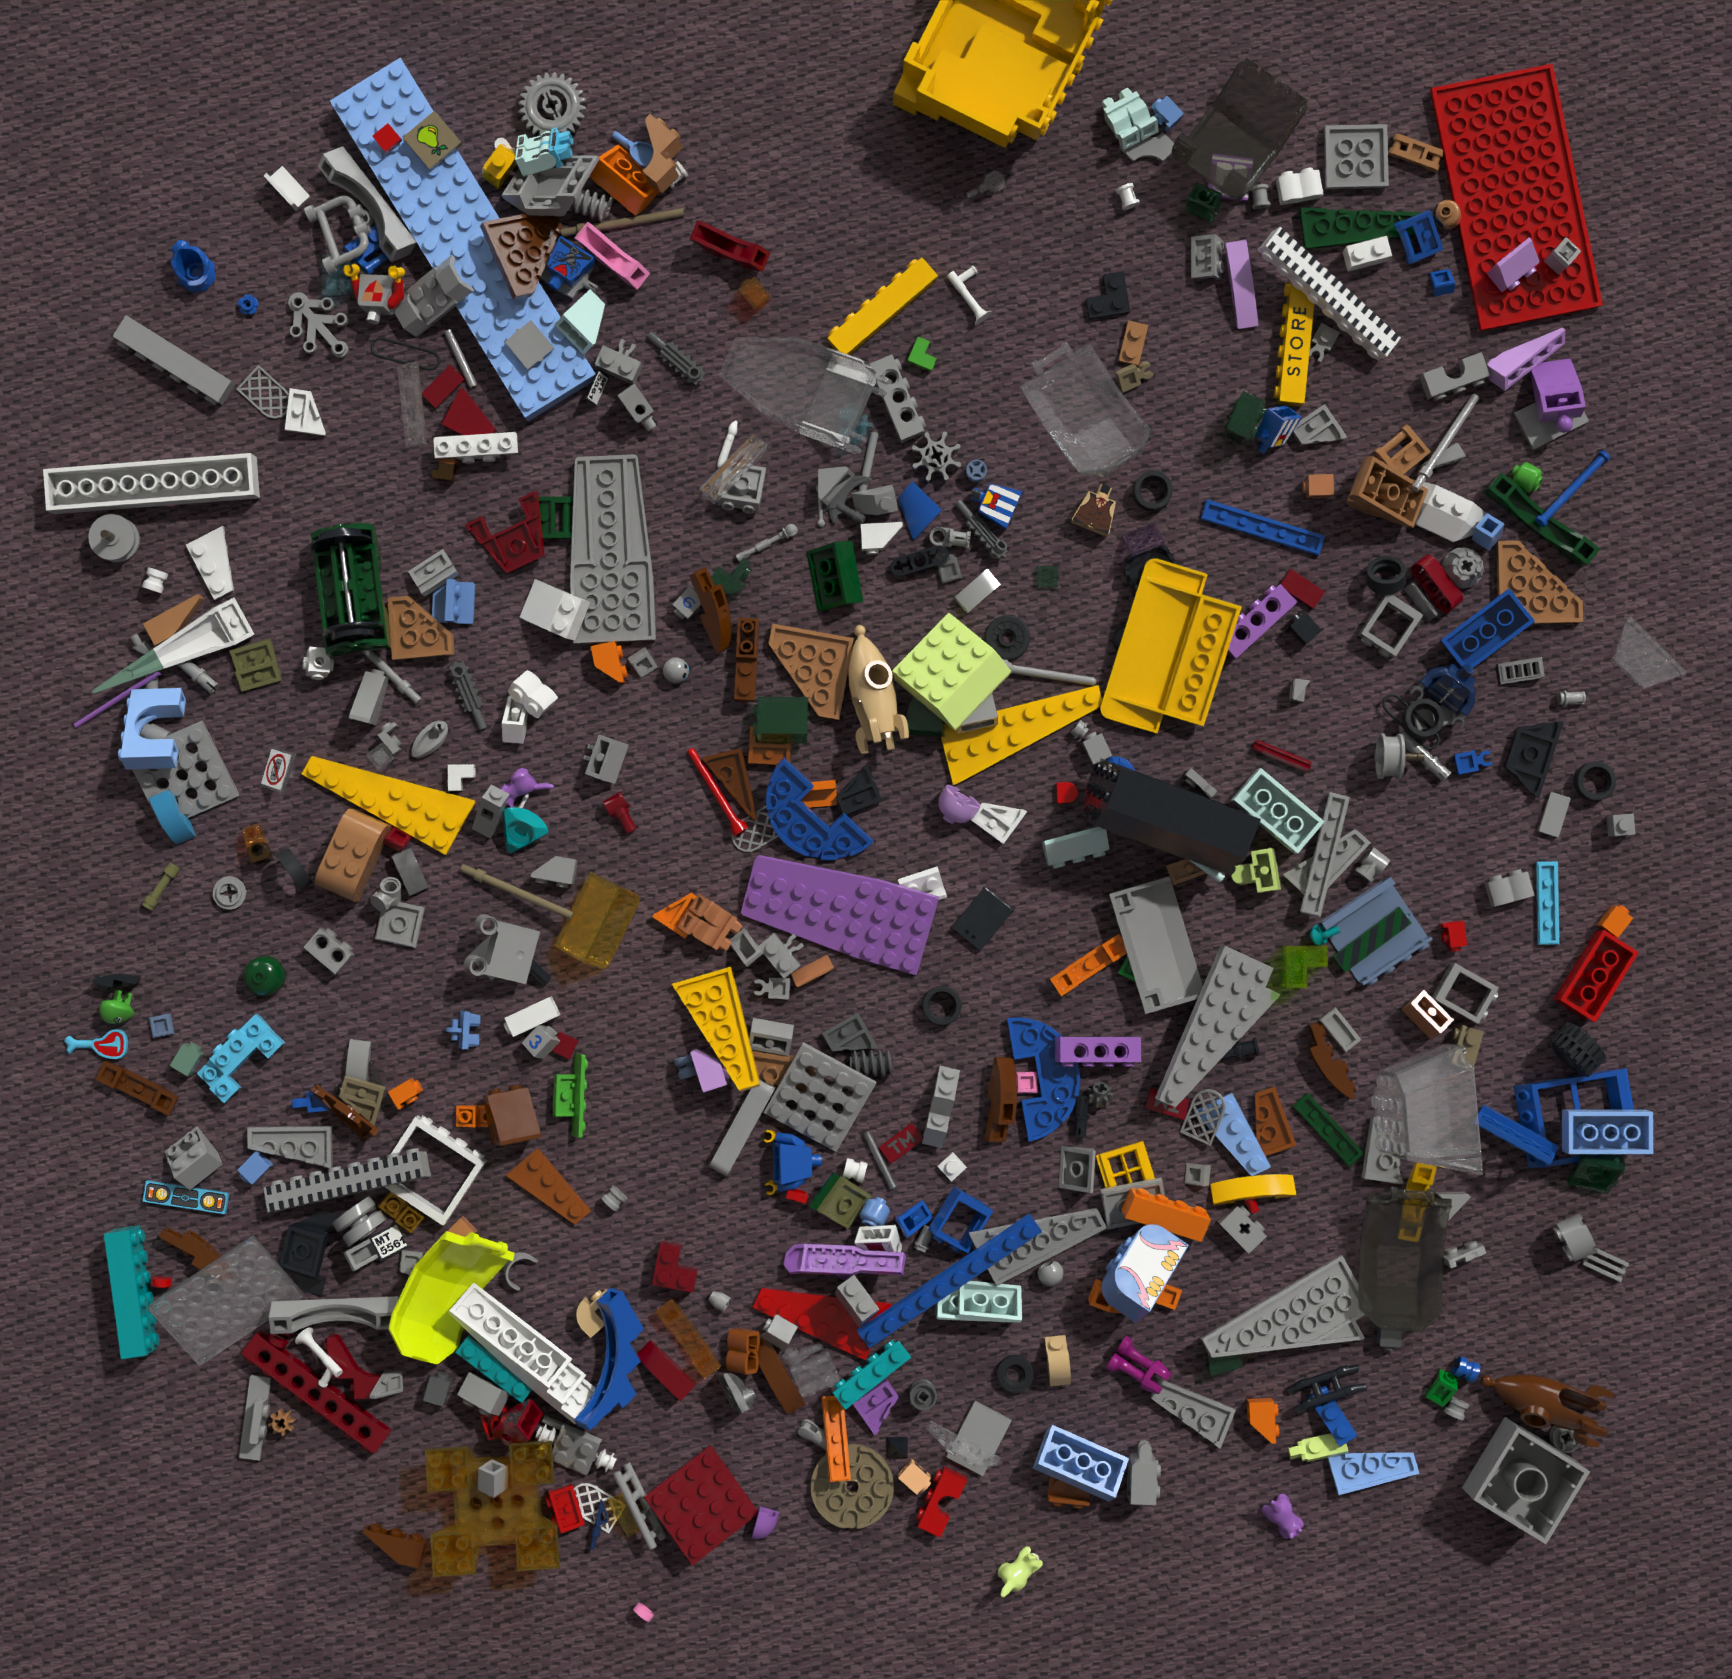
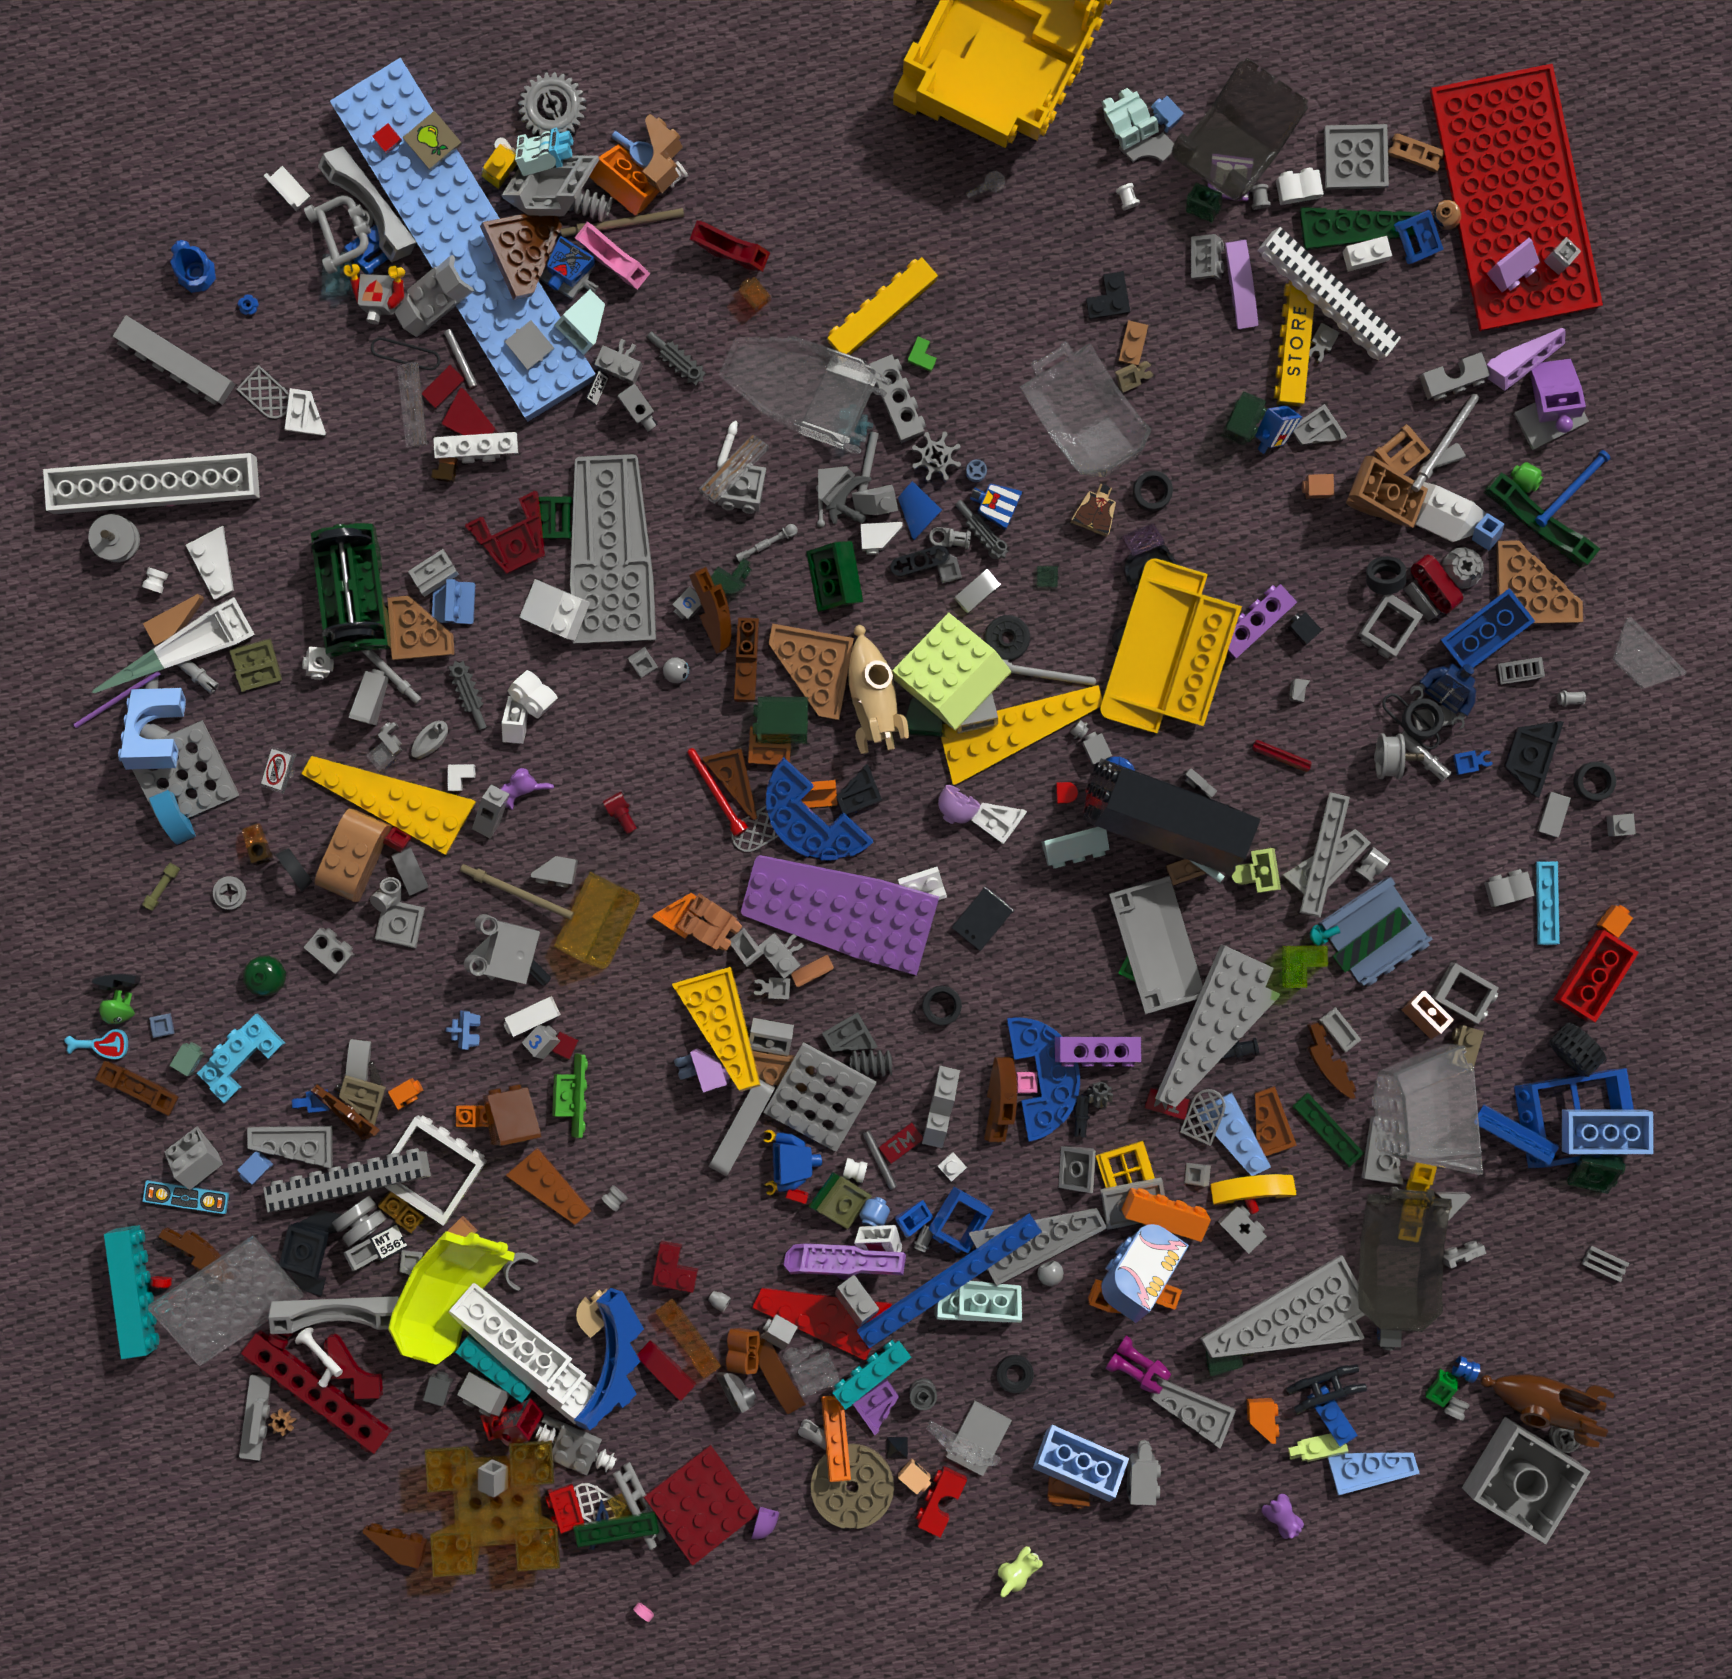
(140, 646): light grey bar -> none
(316, 321): light grey plant -> none
(388, 1384): light grey tile -> none
(522, 827): teal hat -> none
(606, 759): light grey brick -> none
(607, 659): orange slope -> none
(616, 1529): none -> dark green tile
(957, 281): white piece -> none
(1058, 1360): tan brick -> none
(1089, 964): orange slope -> none
(1262, 527): blue tile -> none
(1278, 809): light aqua brick -> none
(1302, 589): dark red tile -> none
(1442, 282): blue slope -> none
(1454, 935): red brick -> none
(1576, 1238): light grey brick -> none

